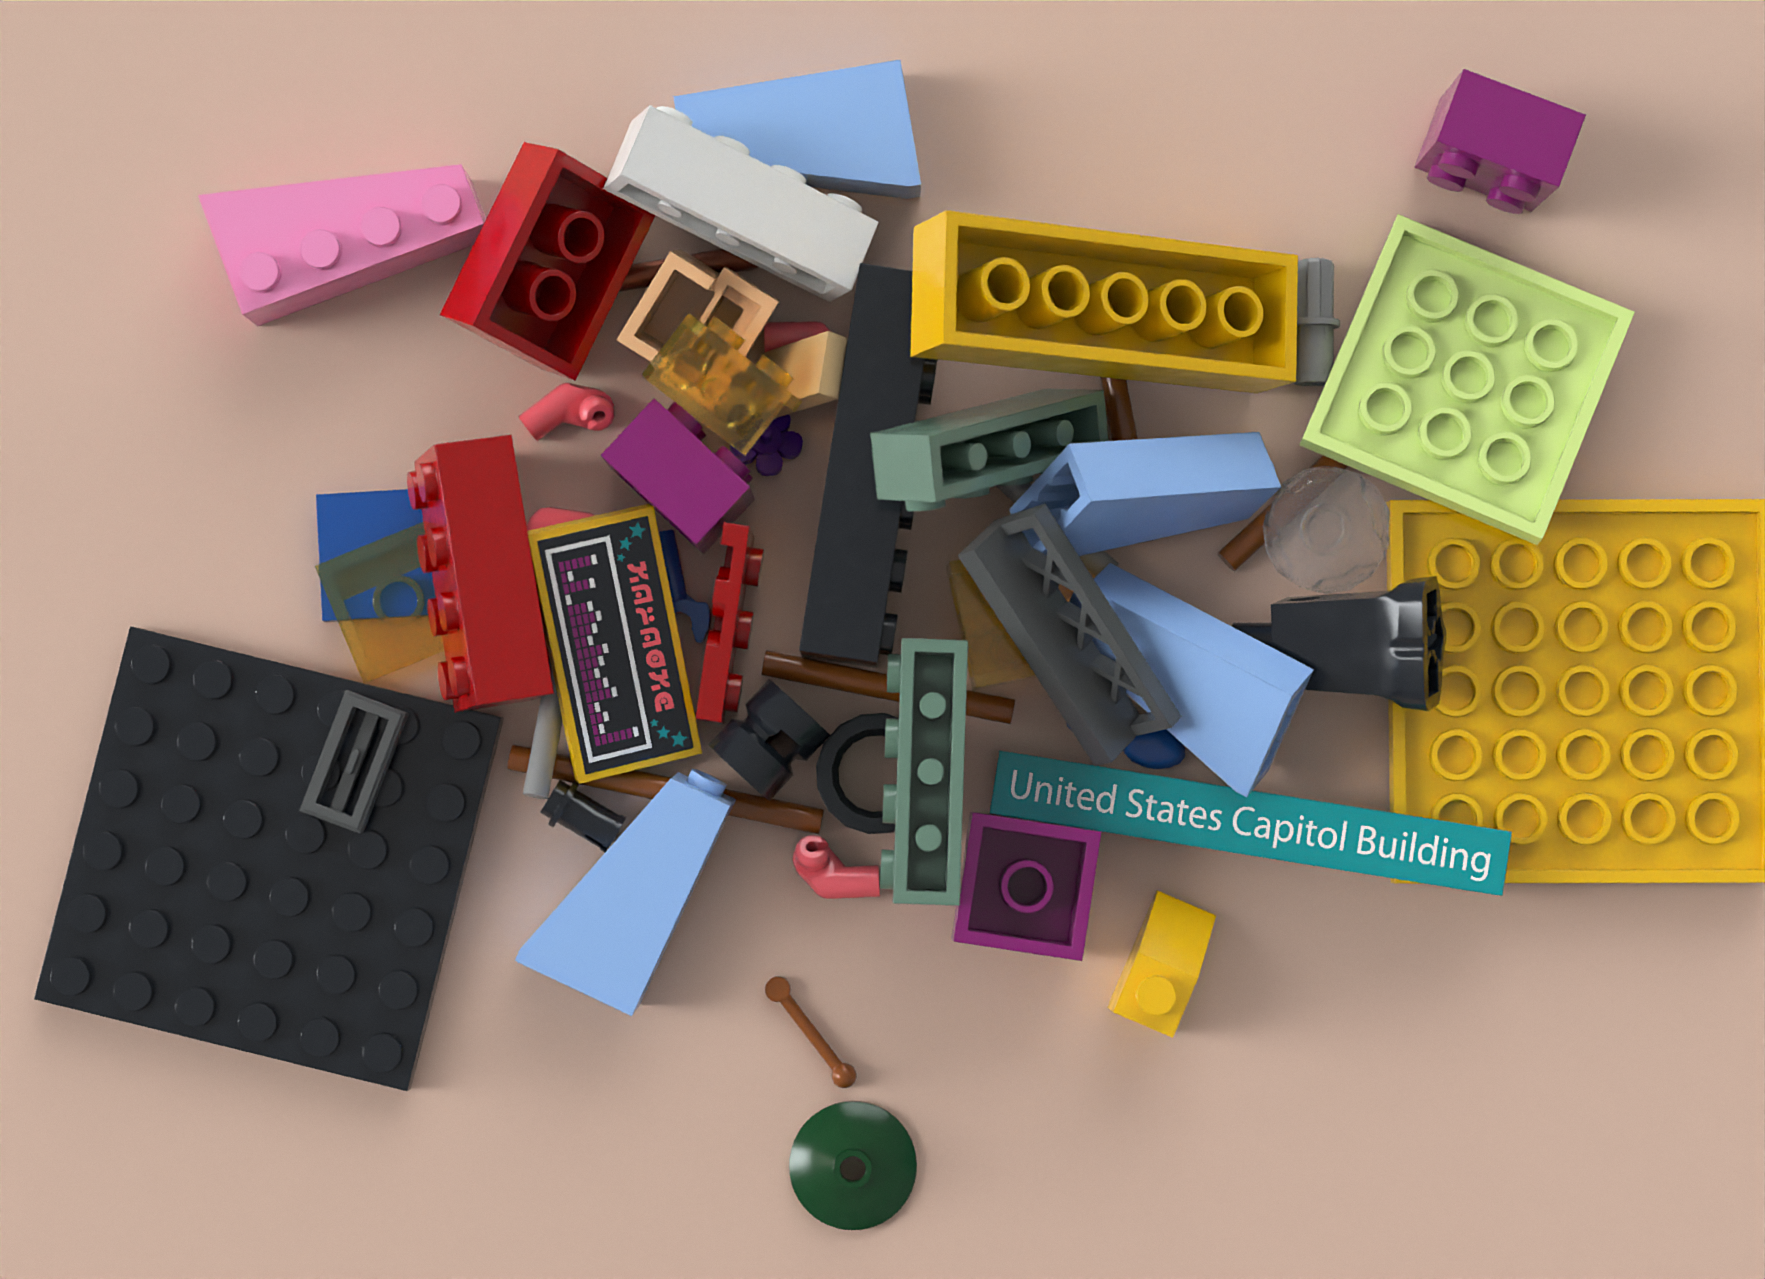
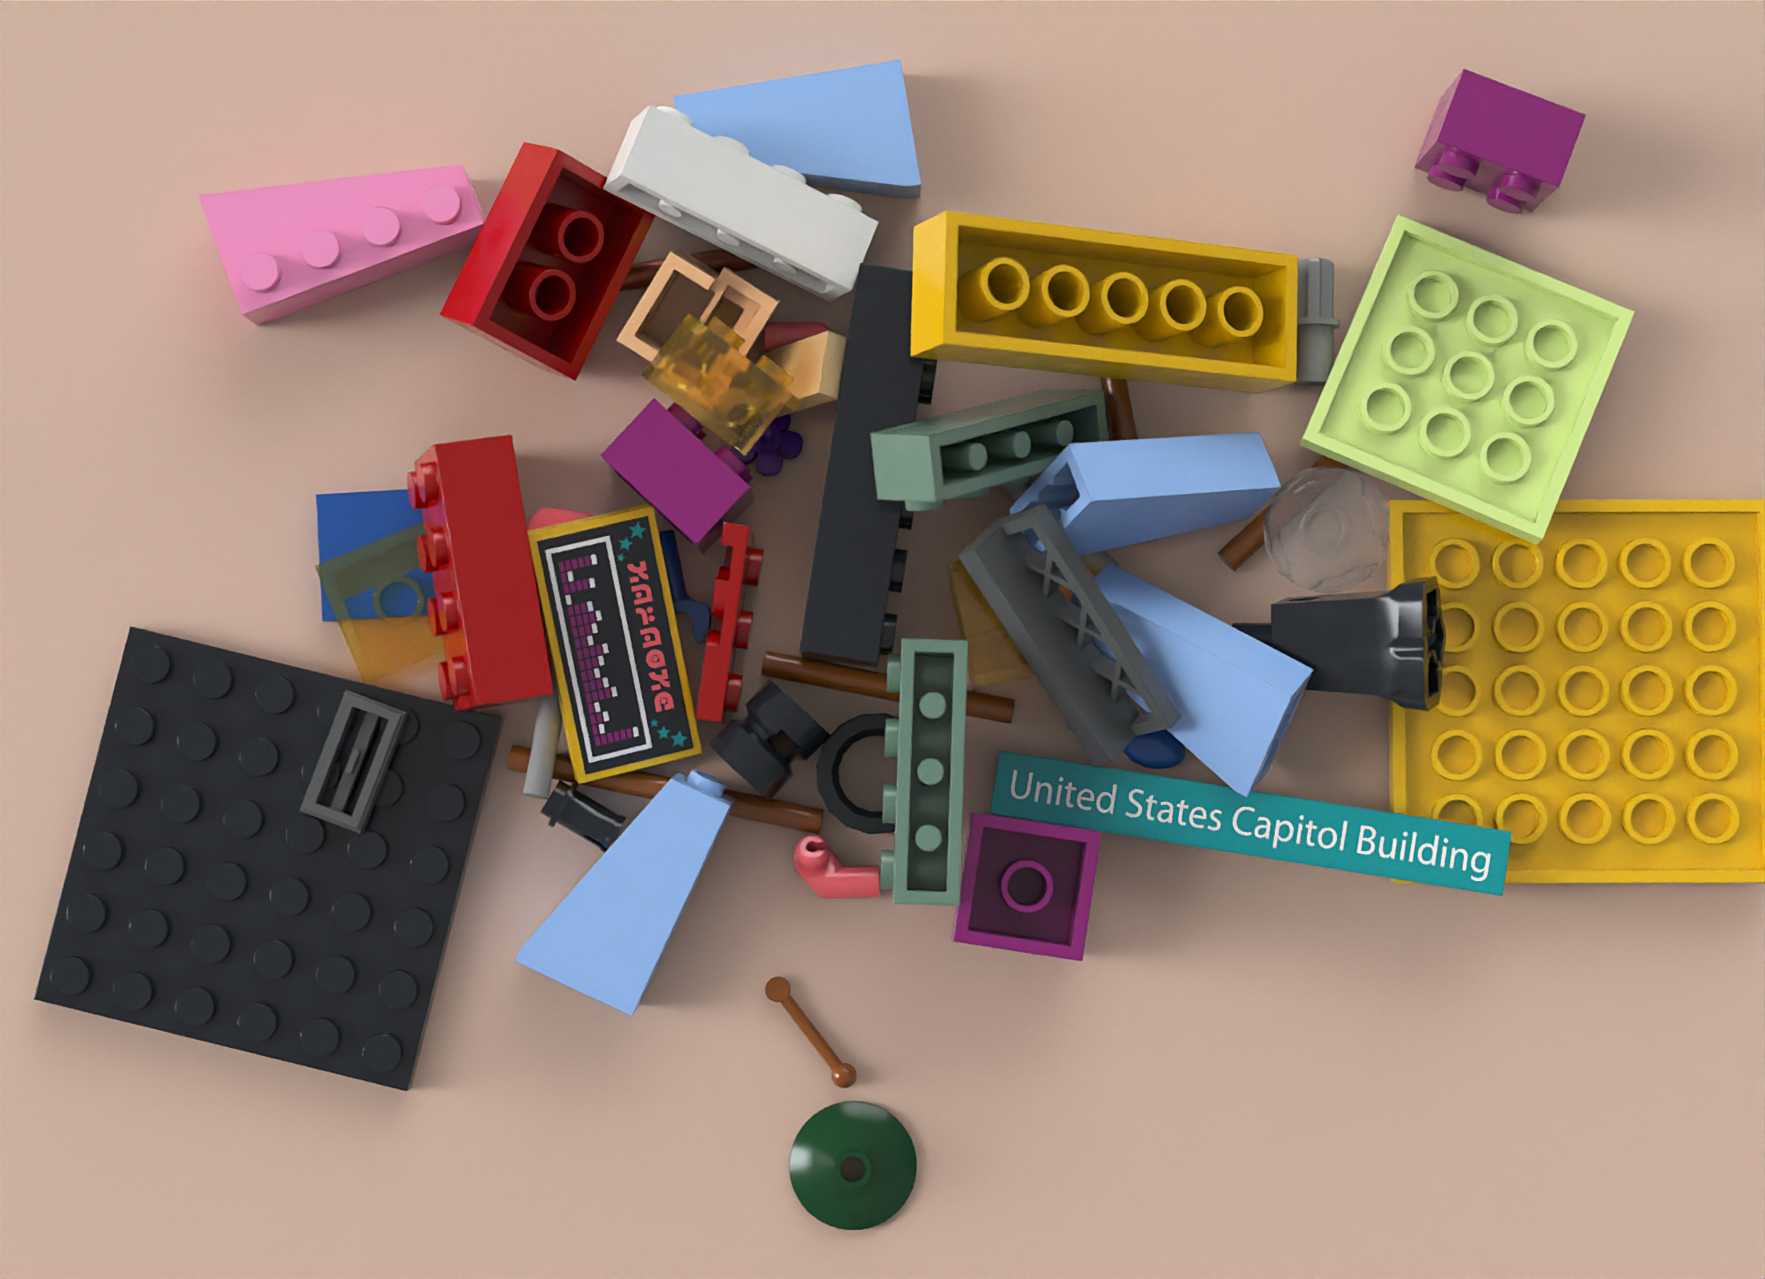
(571, 405): coral arm -> none
(1163, 964): yellow slope -> none

